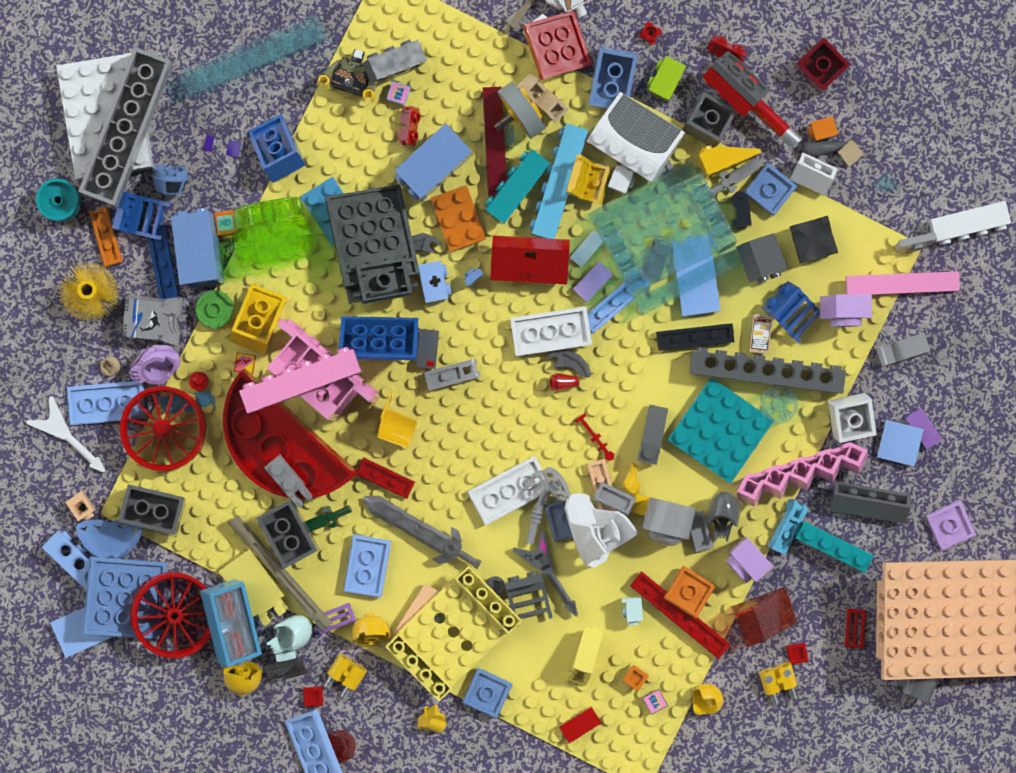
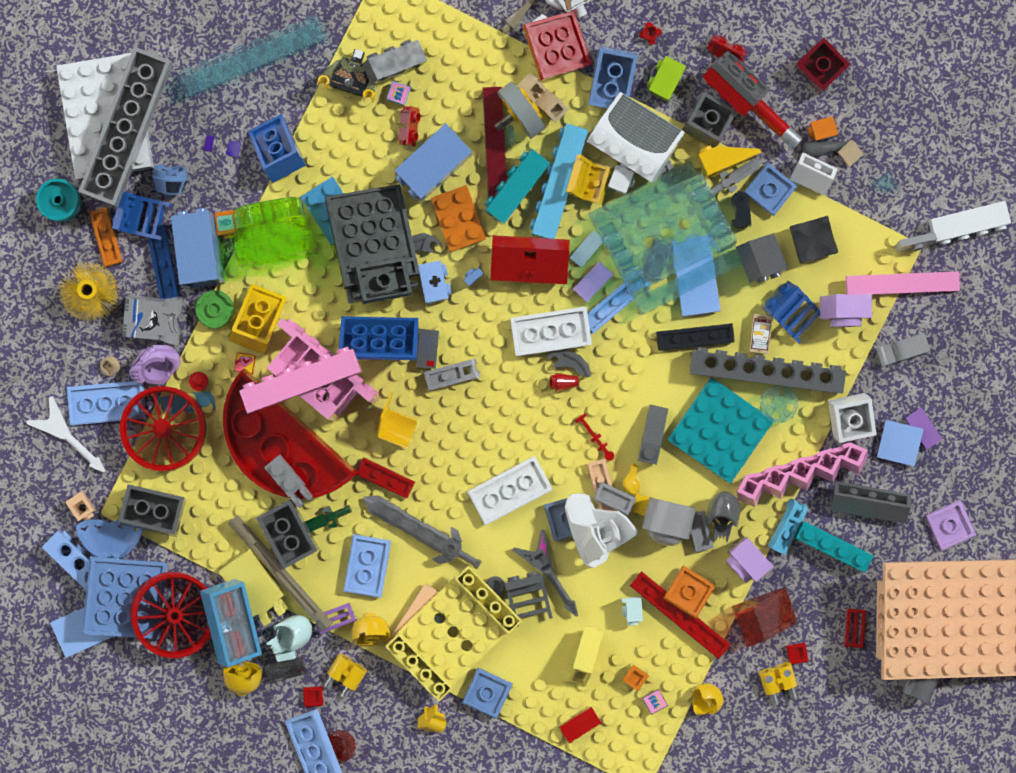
(553, 486): light grey dish -> none

